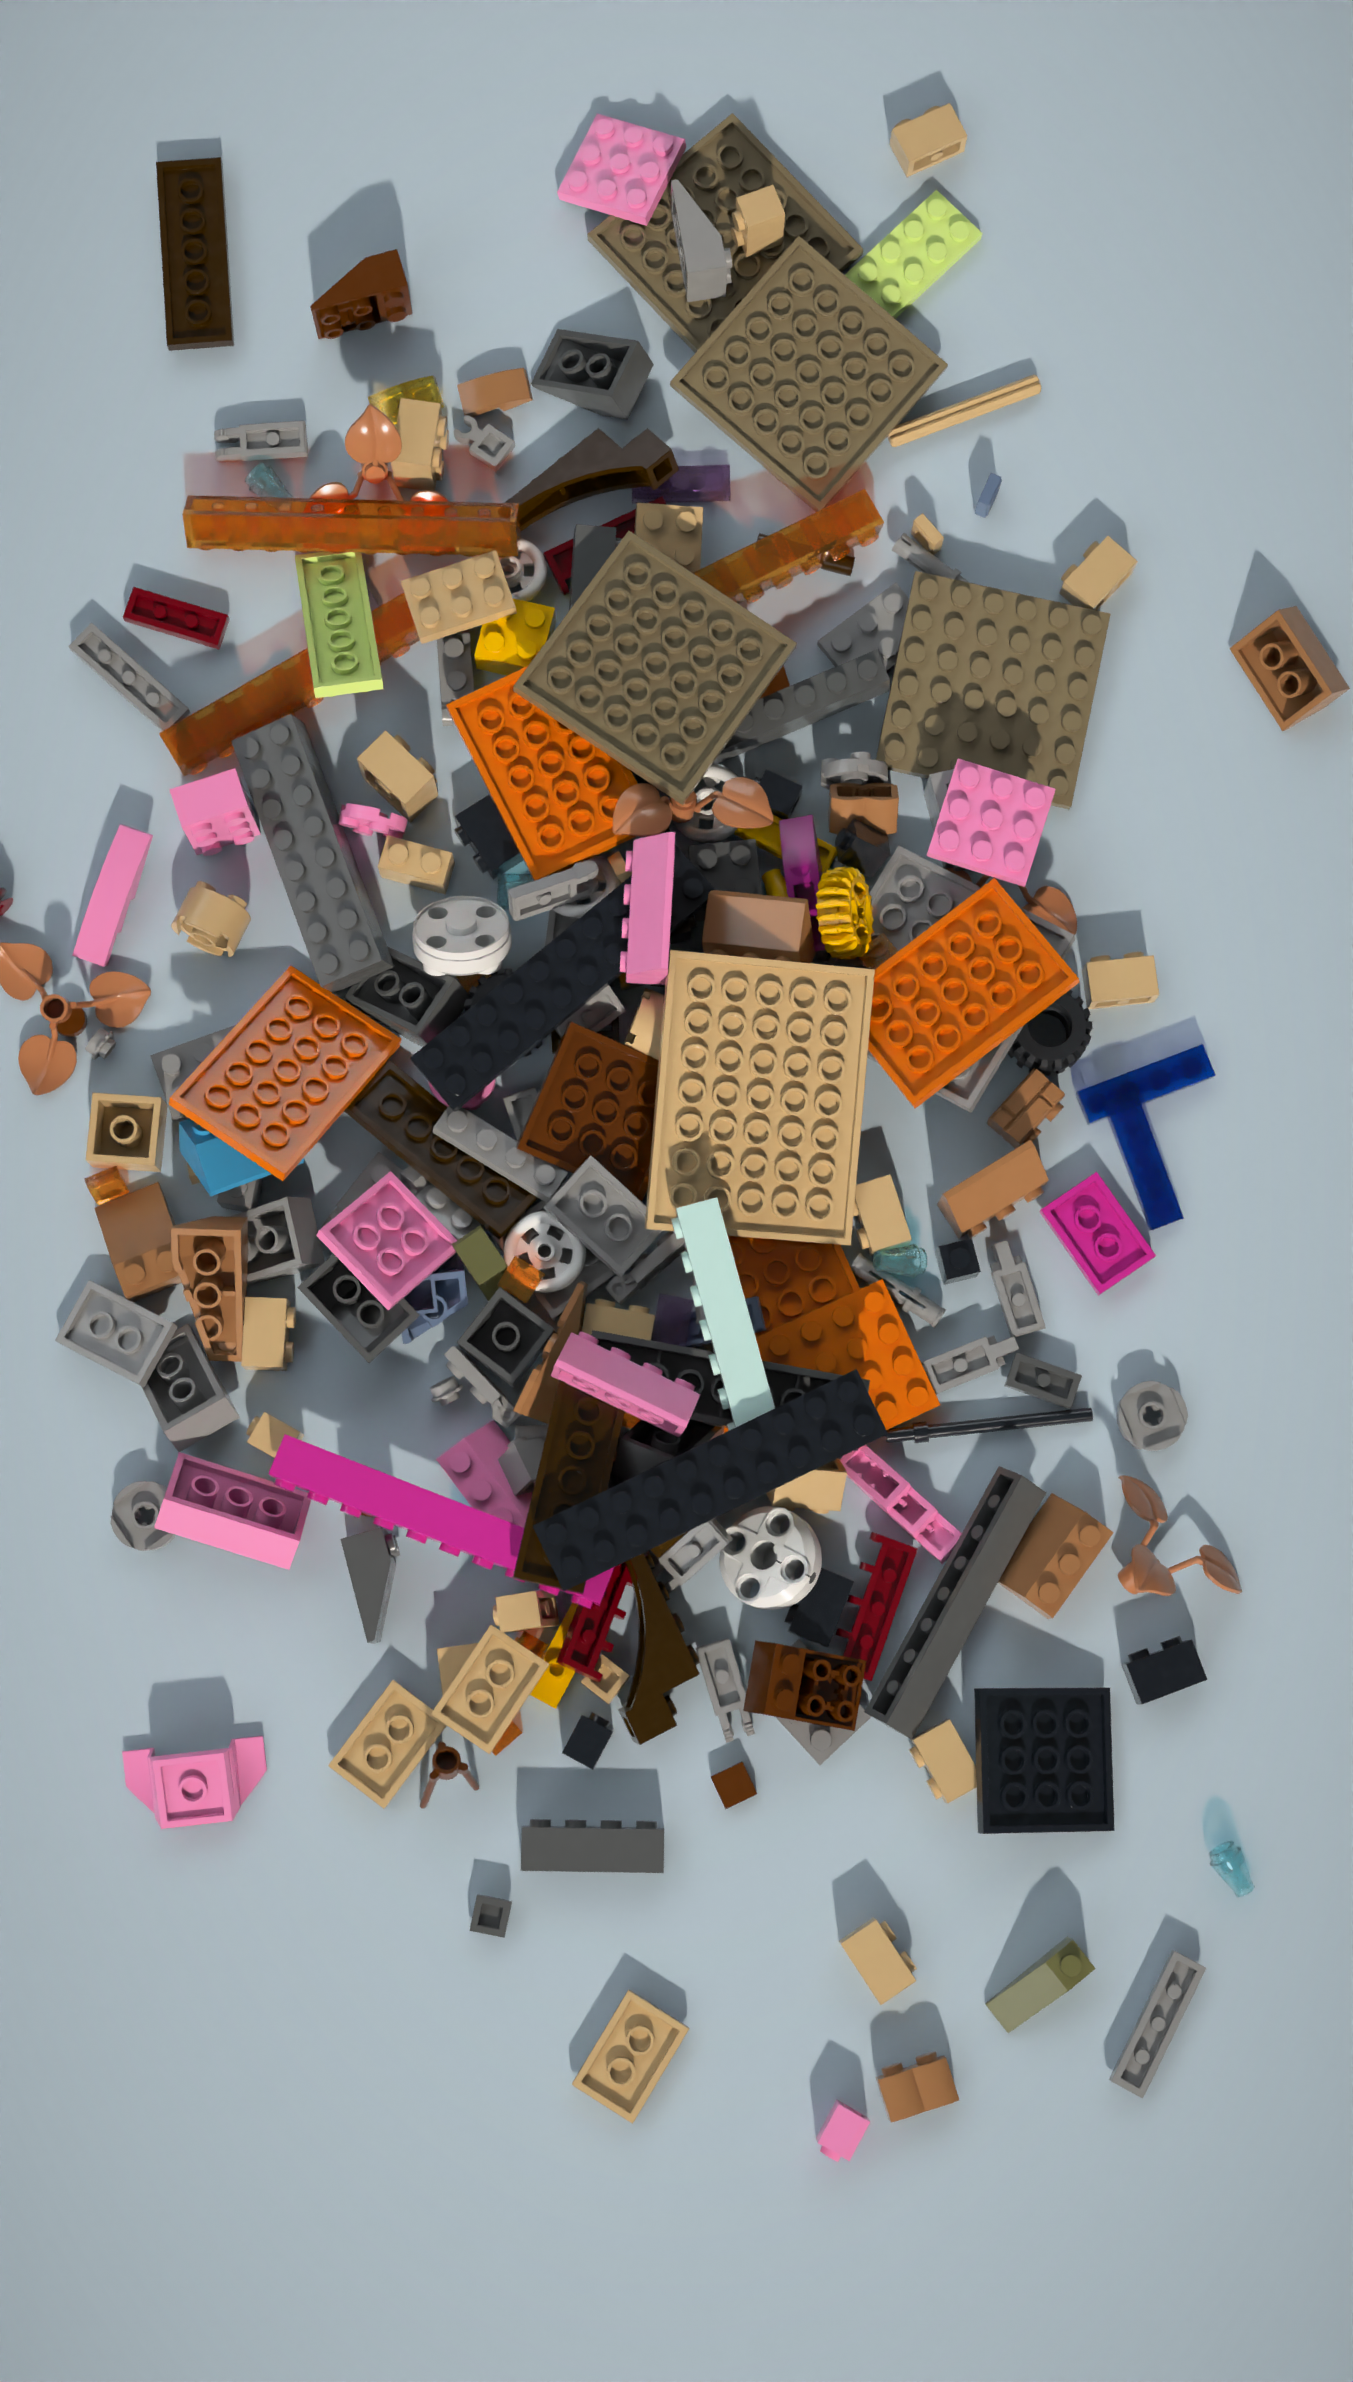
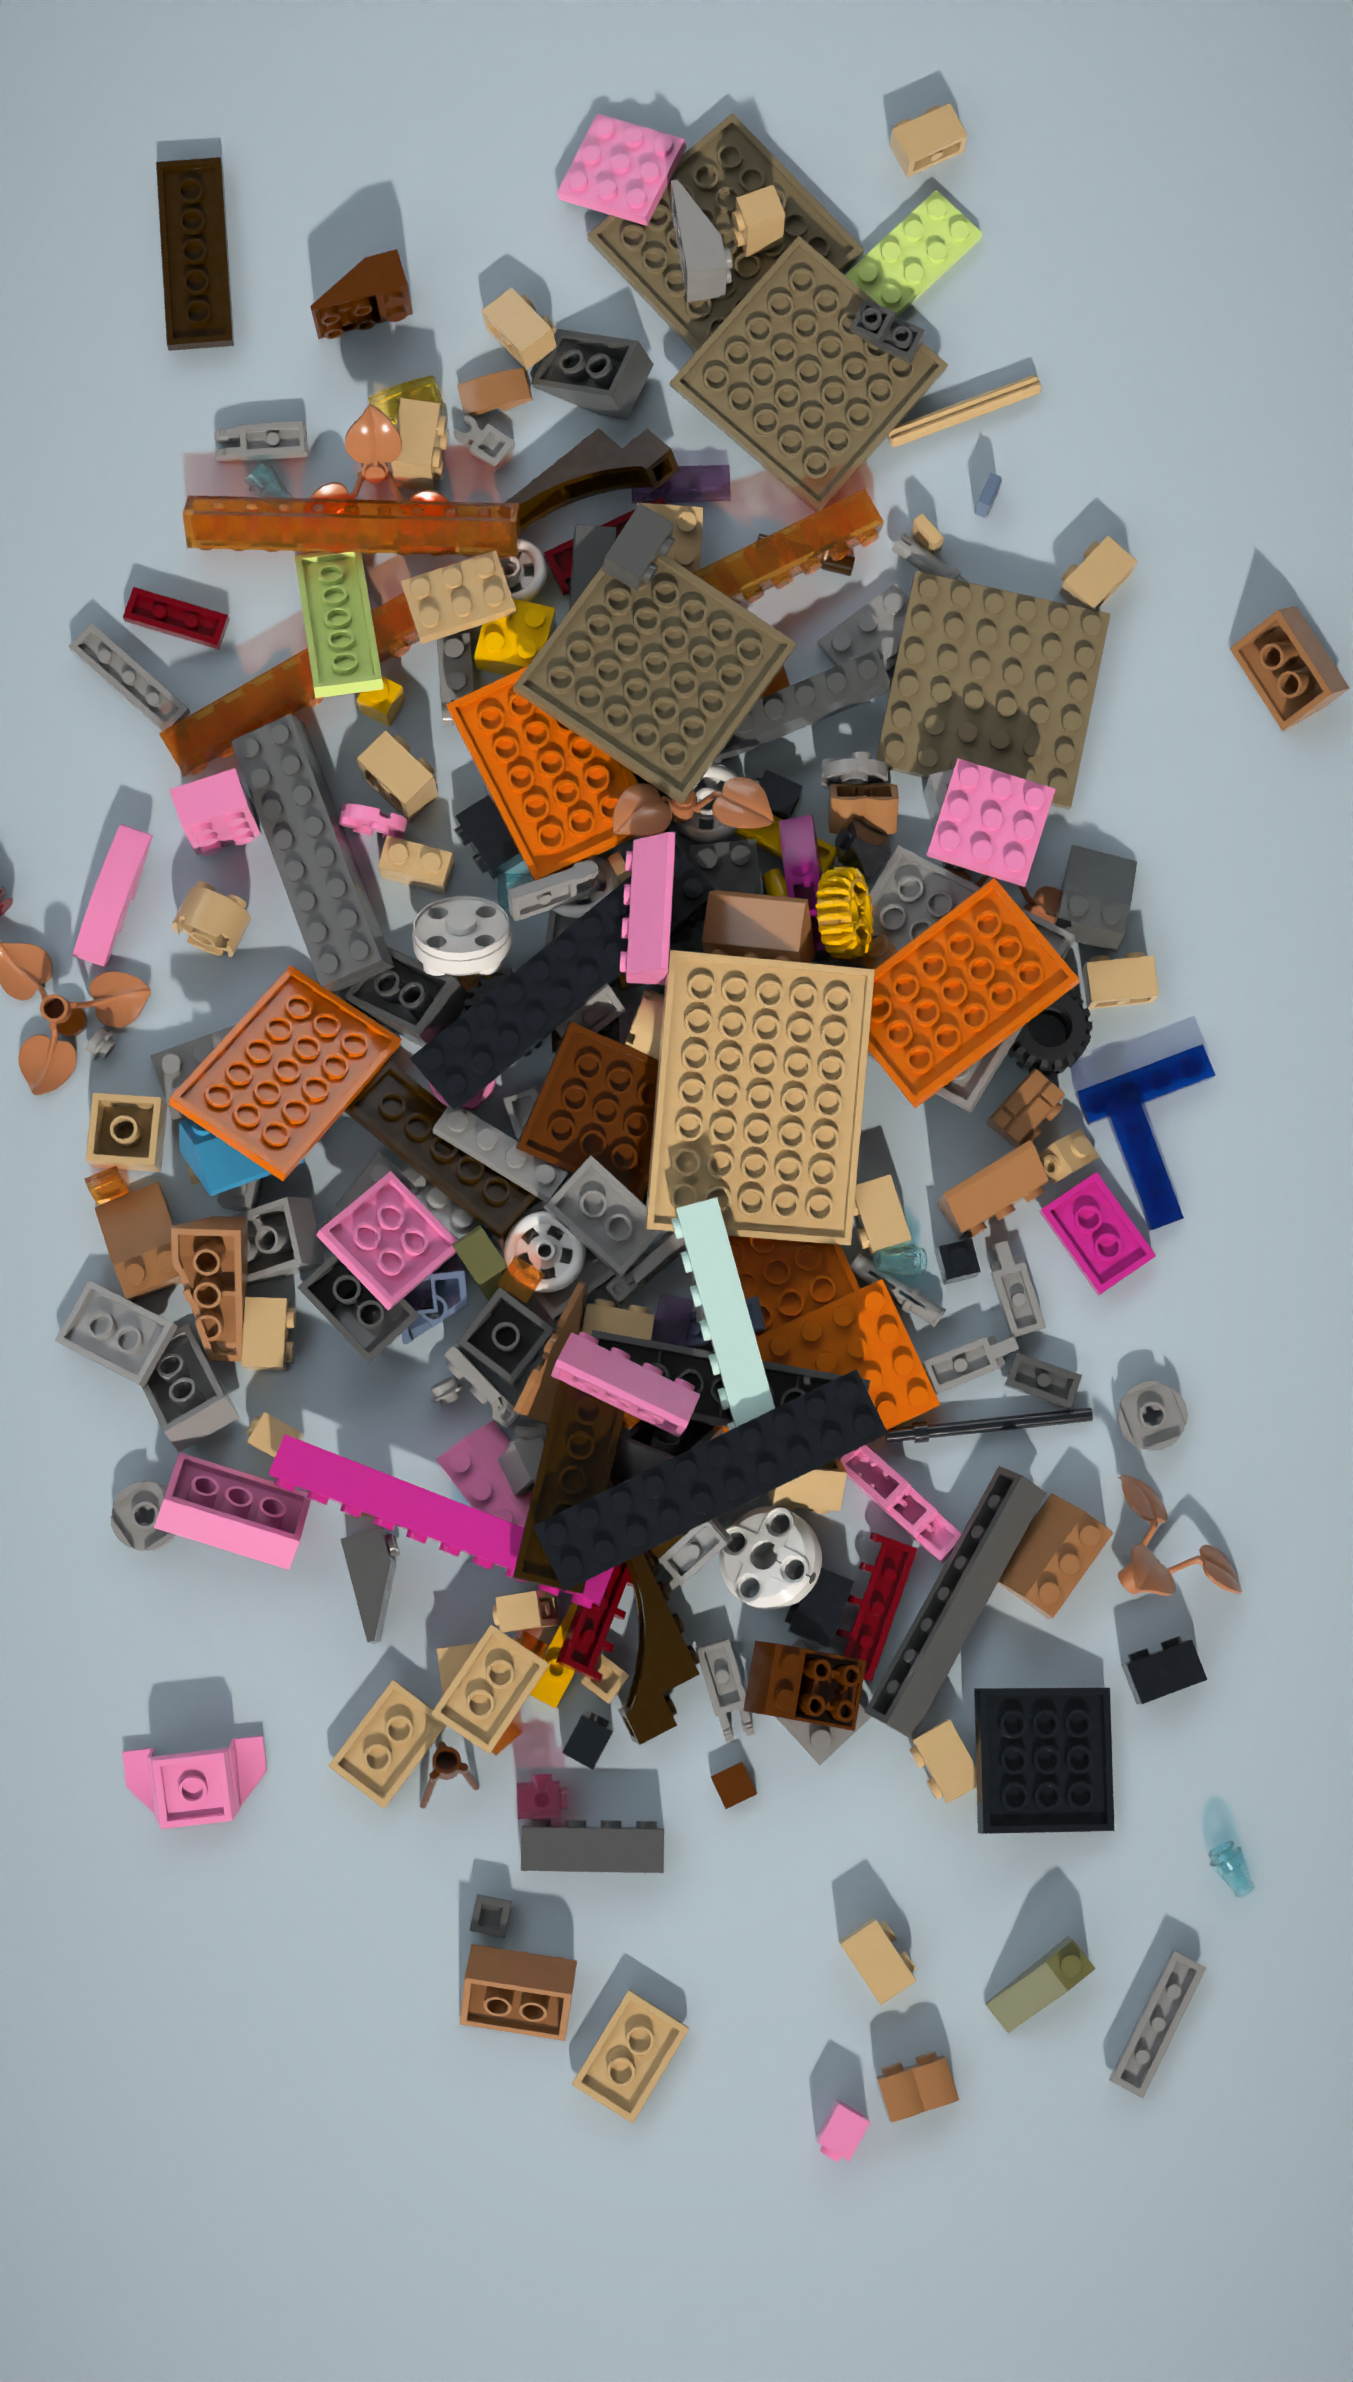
(382, 704): none -> yellow brick
(517, 1992): none -> medium nougat slope
(520, 328): none -> tan brick
(541, 1797): none -> clear pink brick
(639, 547): none -> dark grey brick
(887, 332): none -> dark grey slope
(1067, 1155): none -> tan bracket
(1096, 897): none -> dark grey slope

